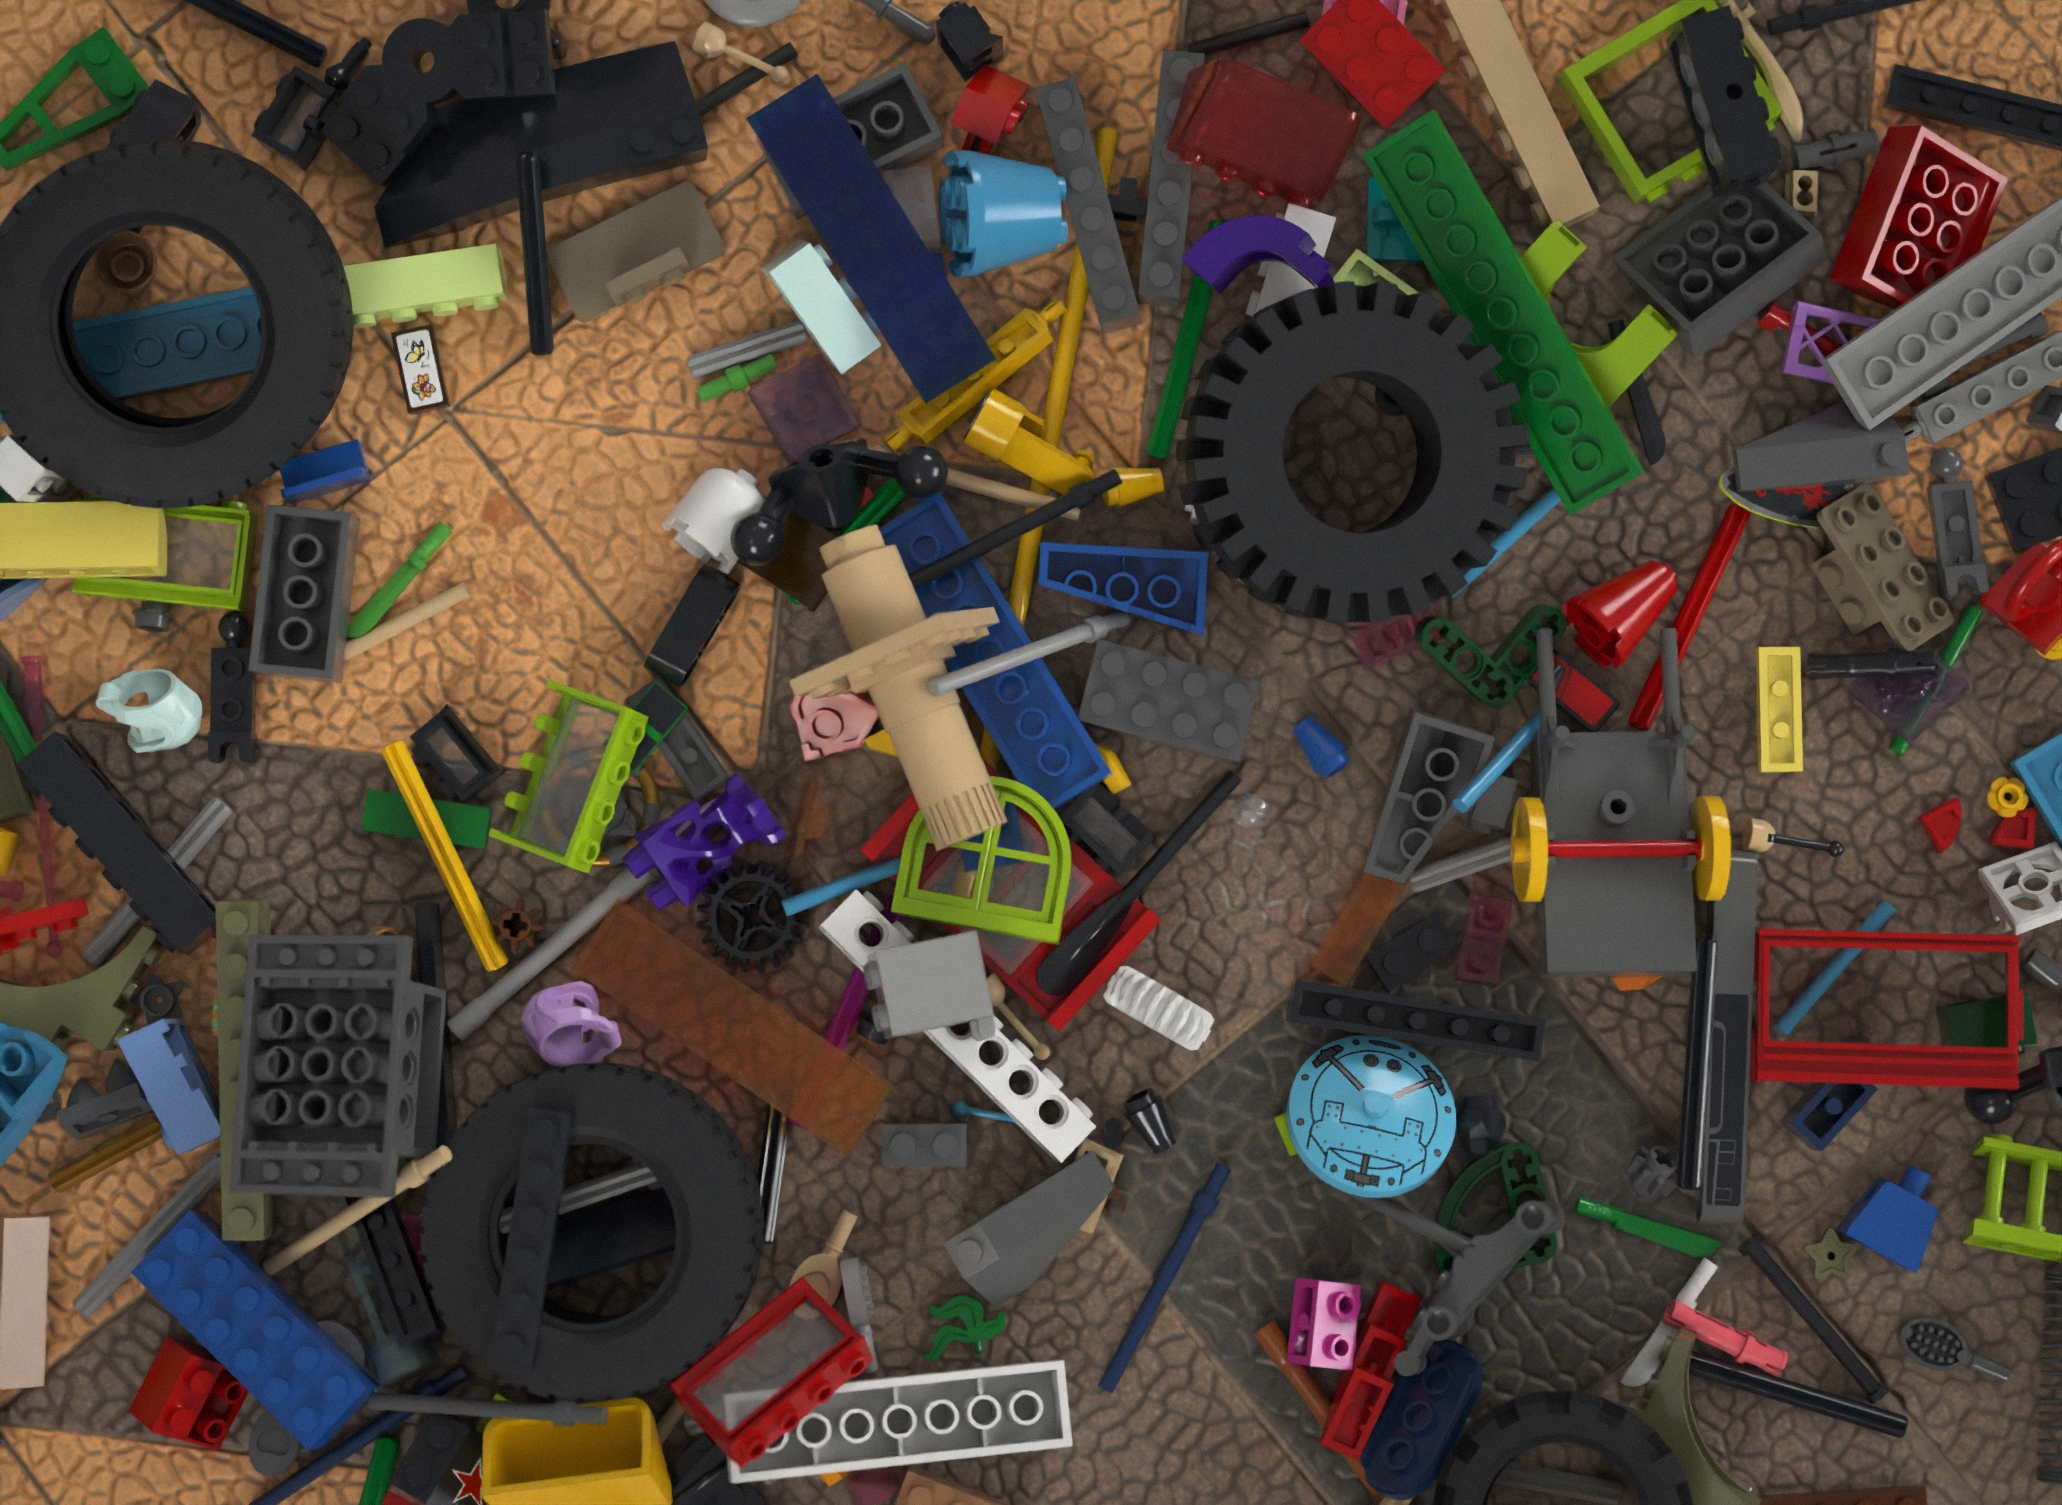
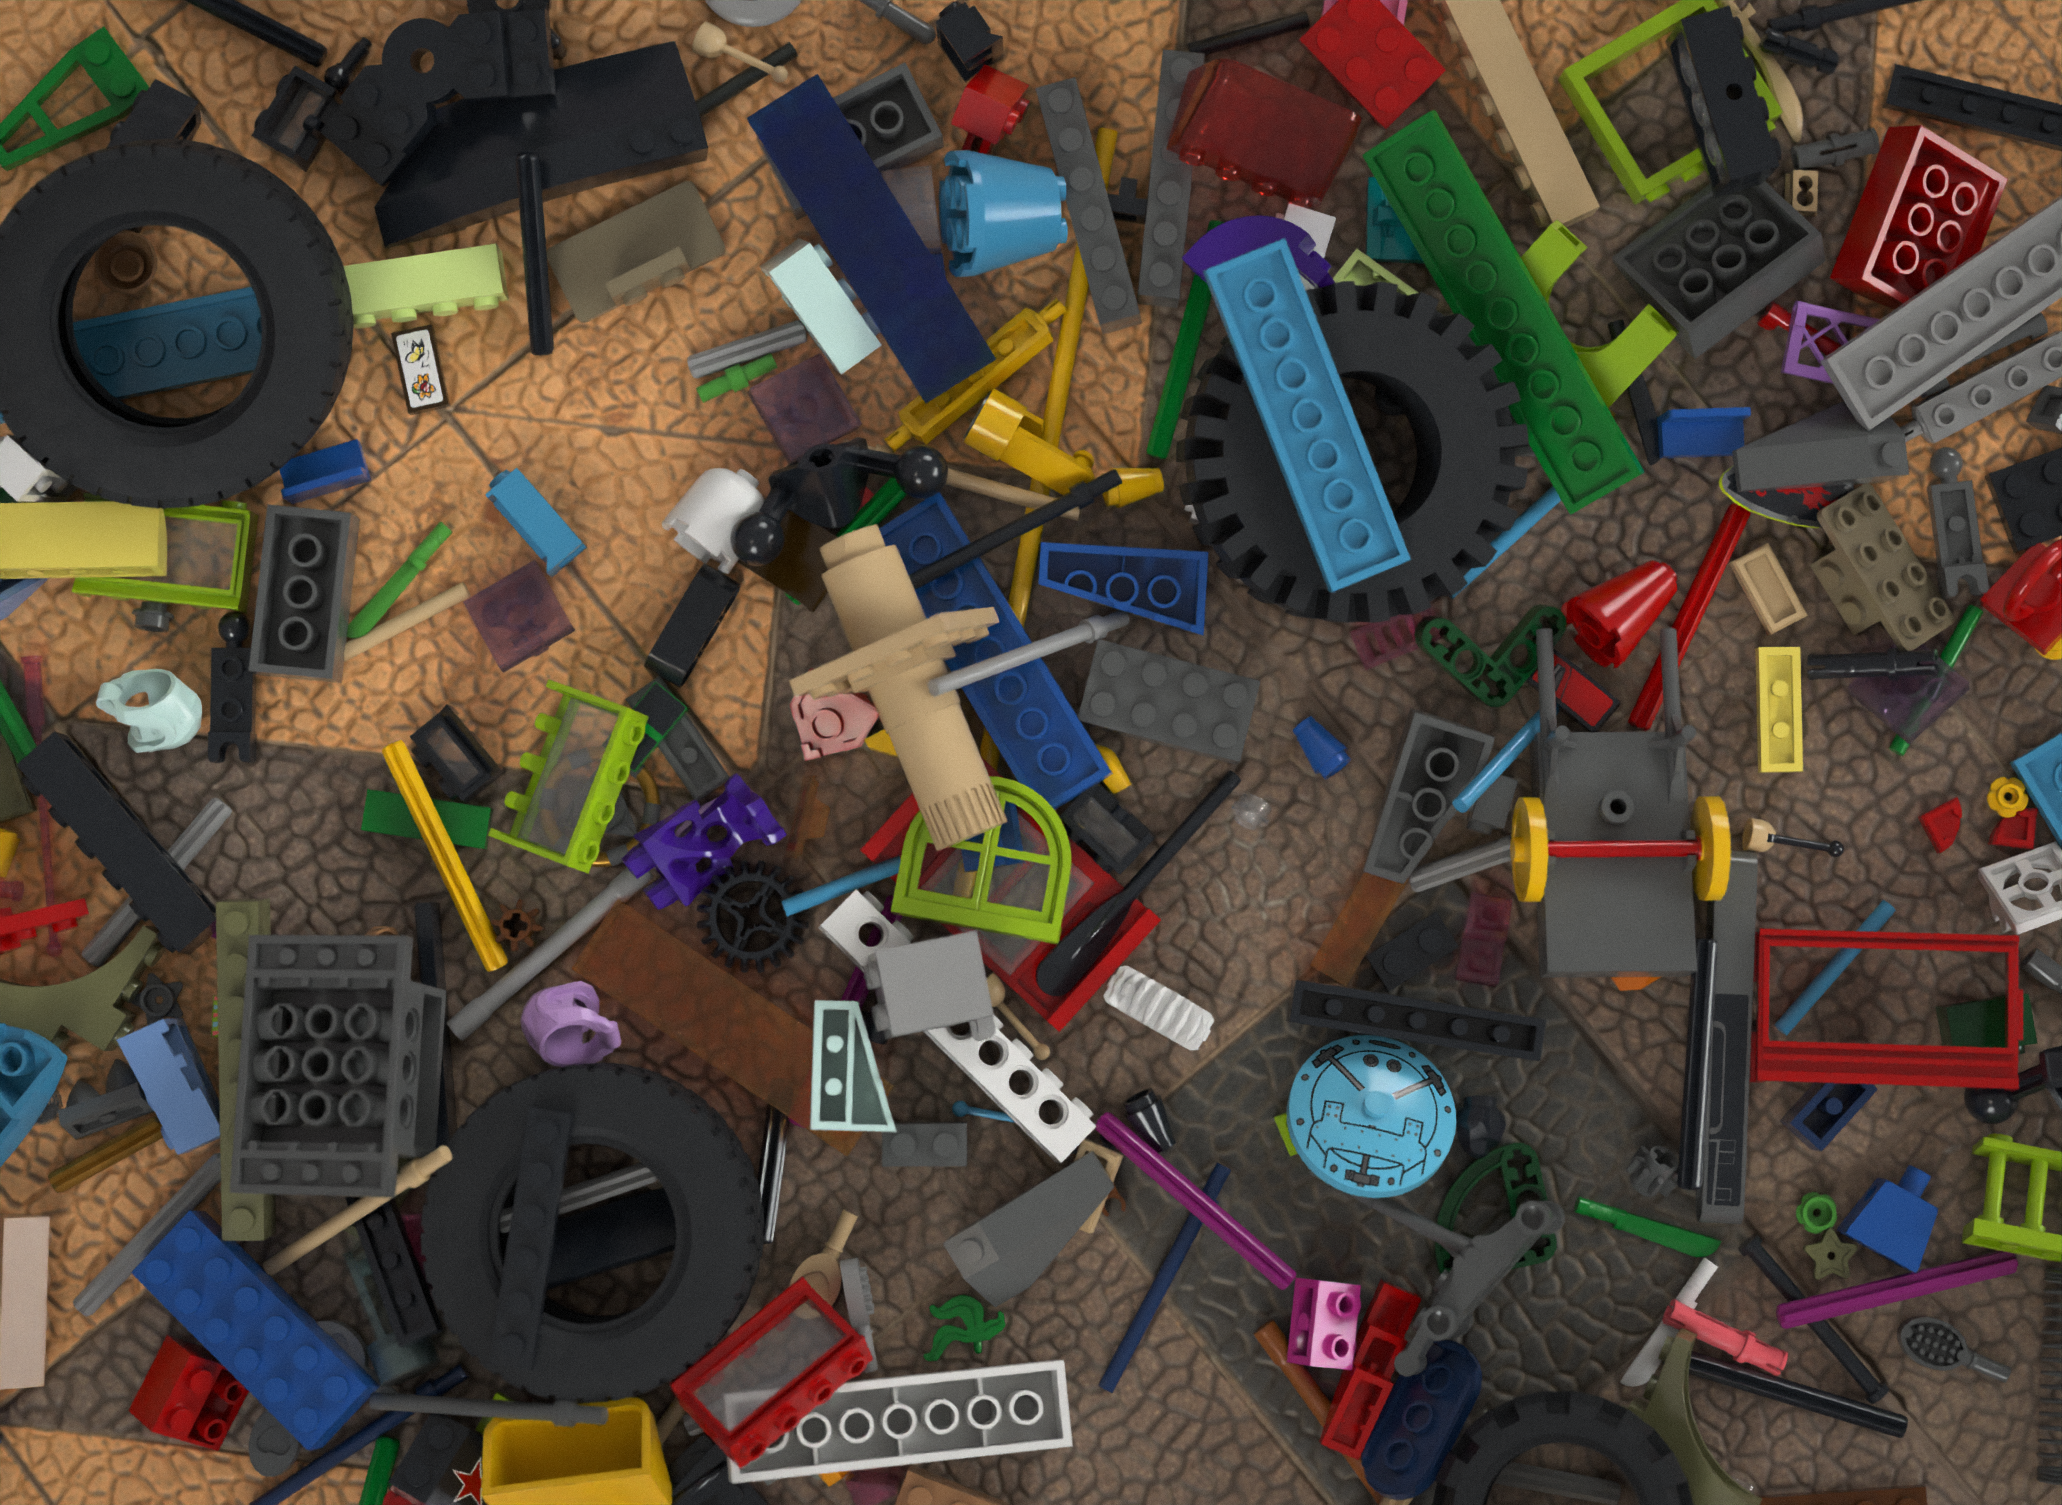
(519, 616): none -> hinge
(535, 520): none -> dark azure window
(844, 1072): none -> light aqua wedge
(1195, 1200): none -> magenta axle
(1306, 415): none -> dark azure plate
(1701, 432): none -> blue panel
(1768, 589): none -> tan tile
(1799, 51): none -> black axle
(1827, 1215): none -> bright green plate
(1896, 1288): none -> magenta axle

